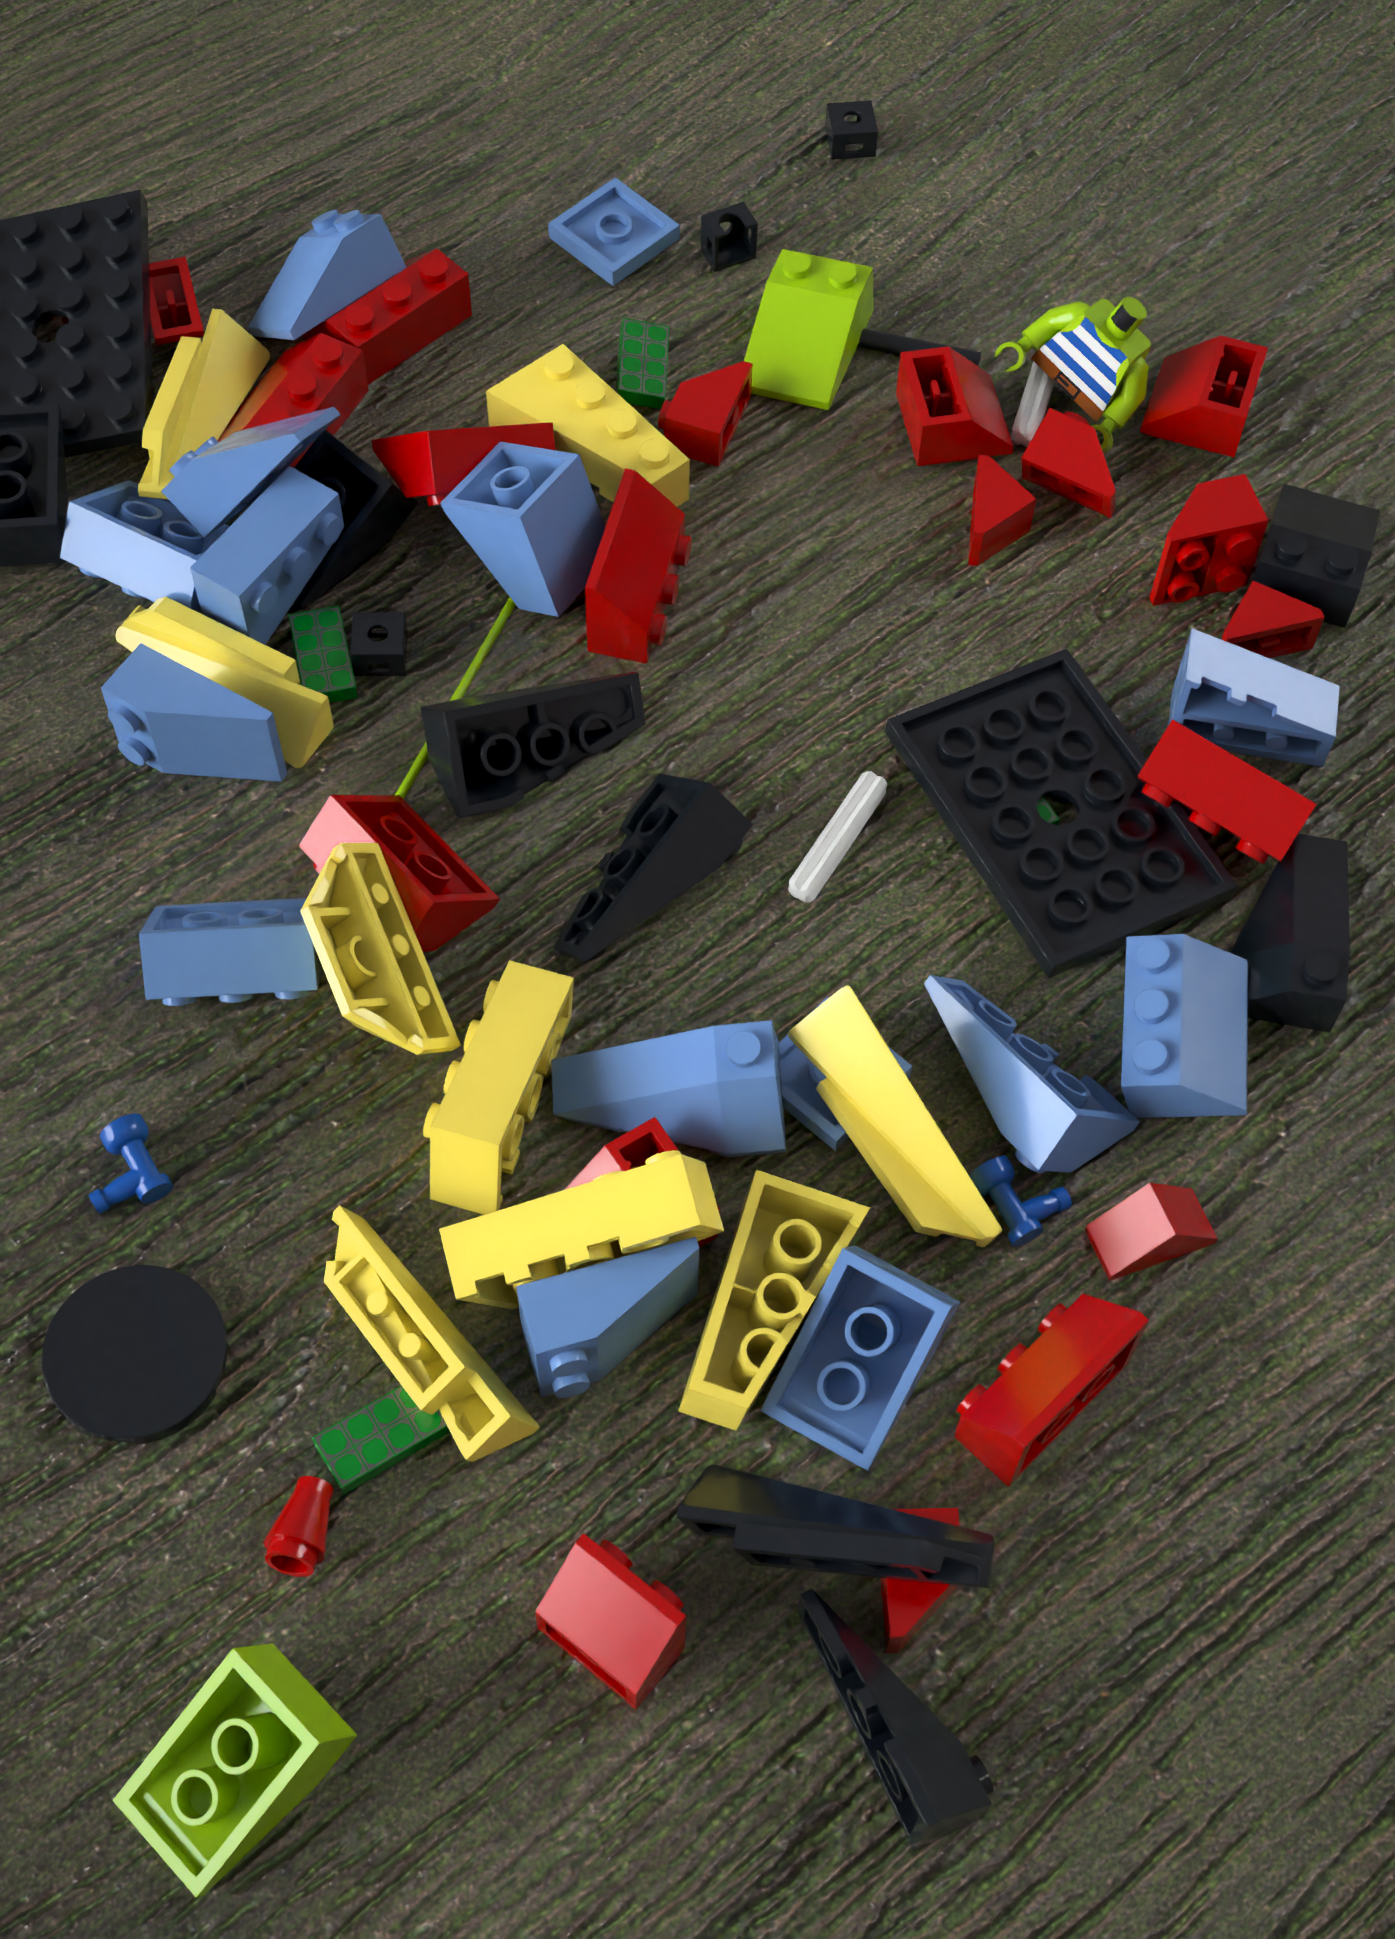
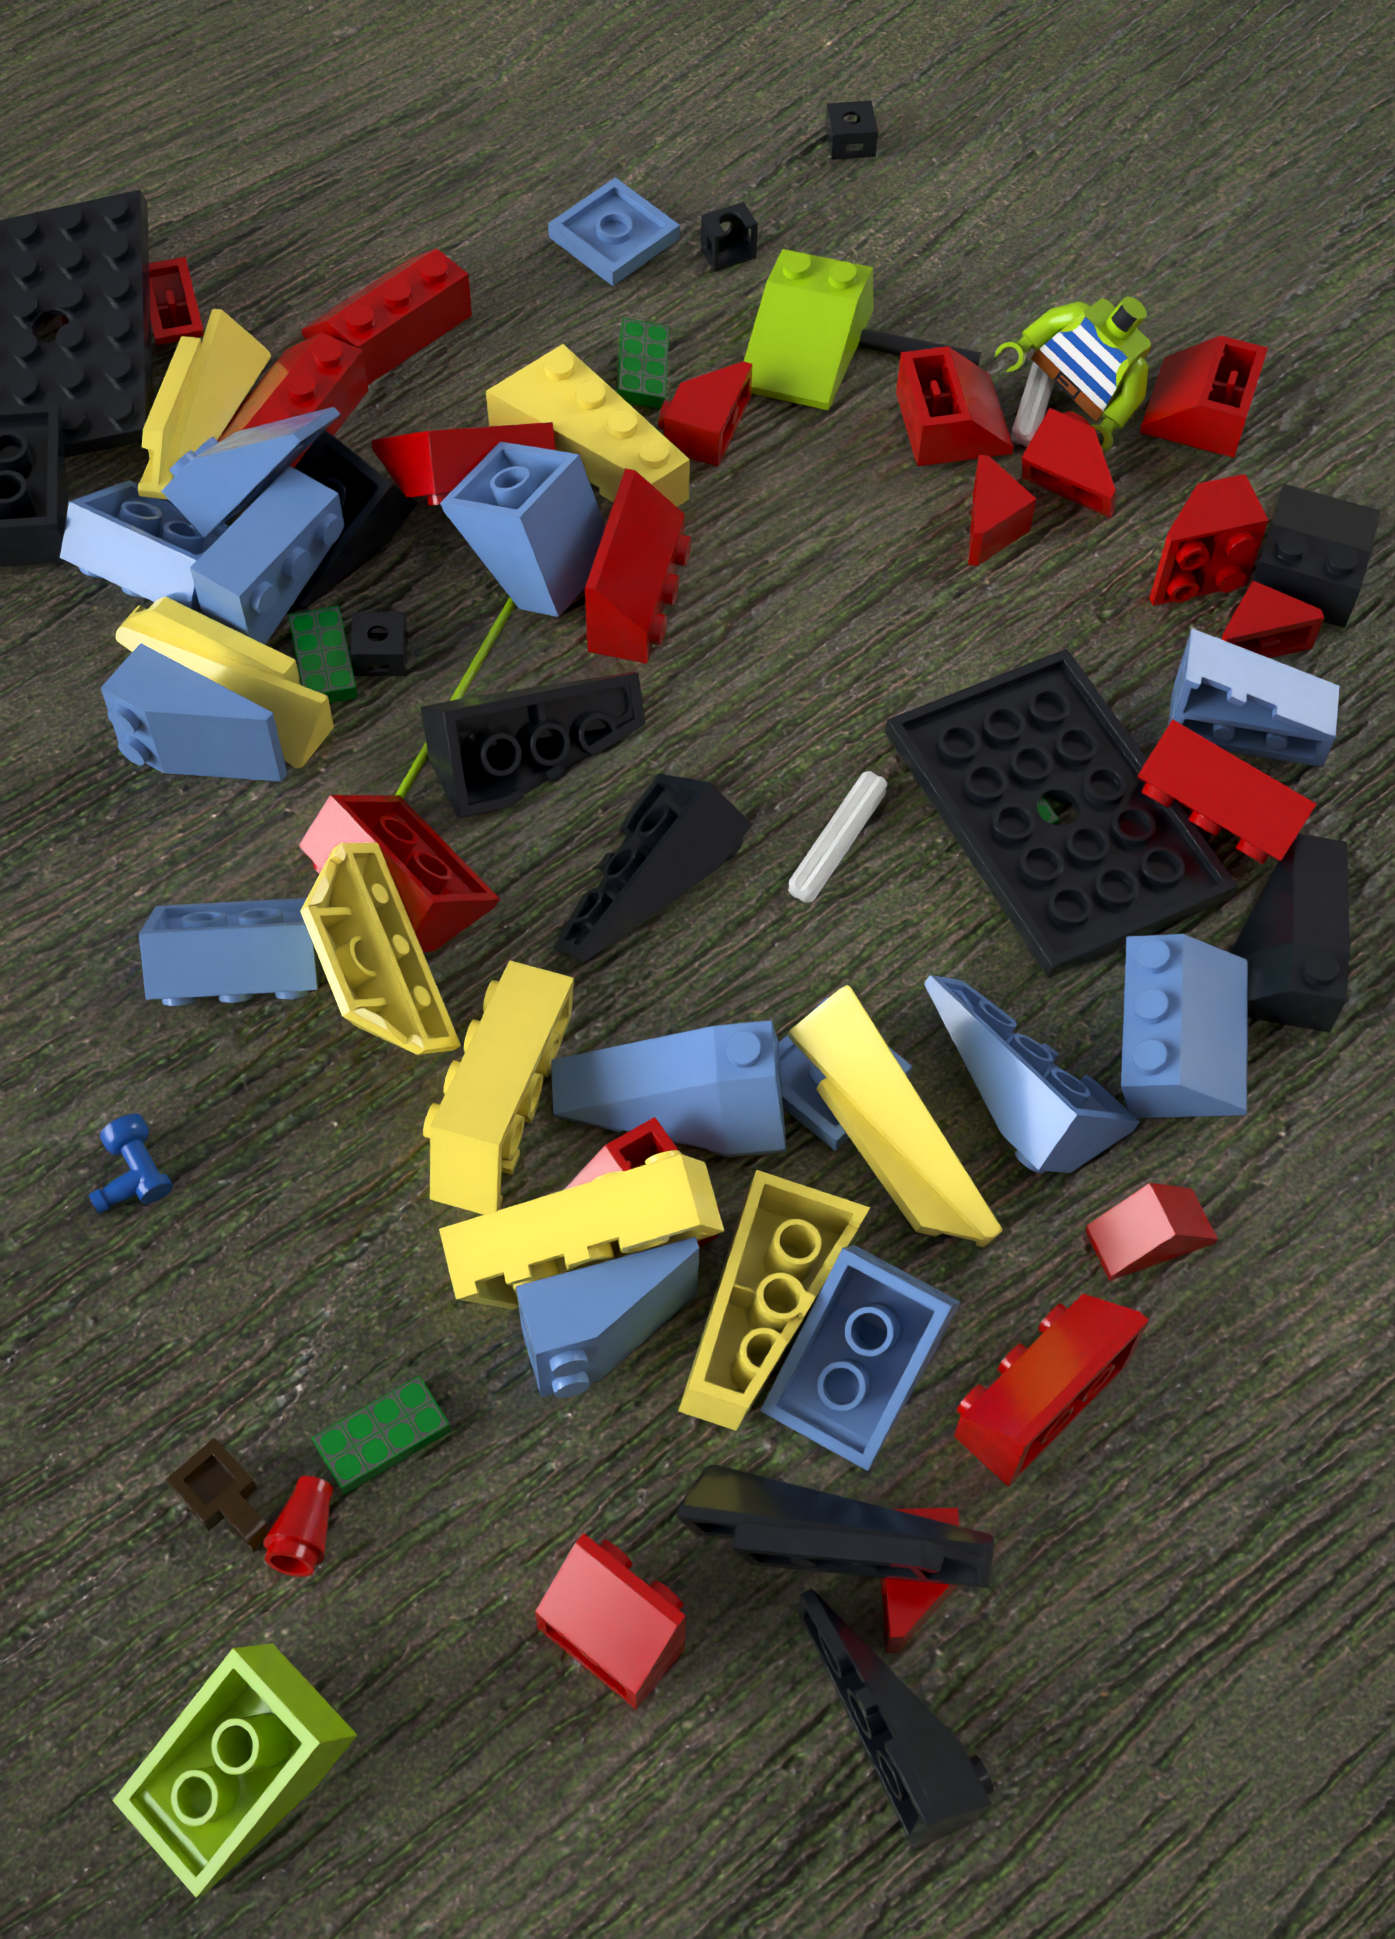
(135, 1354): black tile -> none
(216, 1490): none -> dark brown plate
(326, 273): medium blue slope -> none
(421, 1342): light yellow wedge -> none
(1022, 1218): blue piece -> none

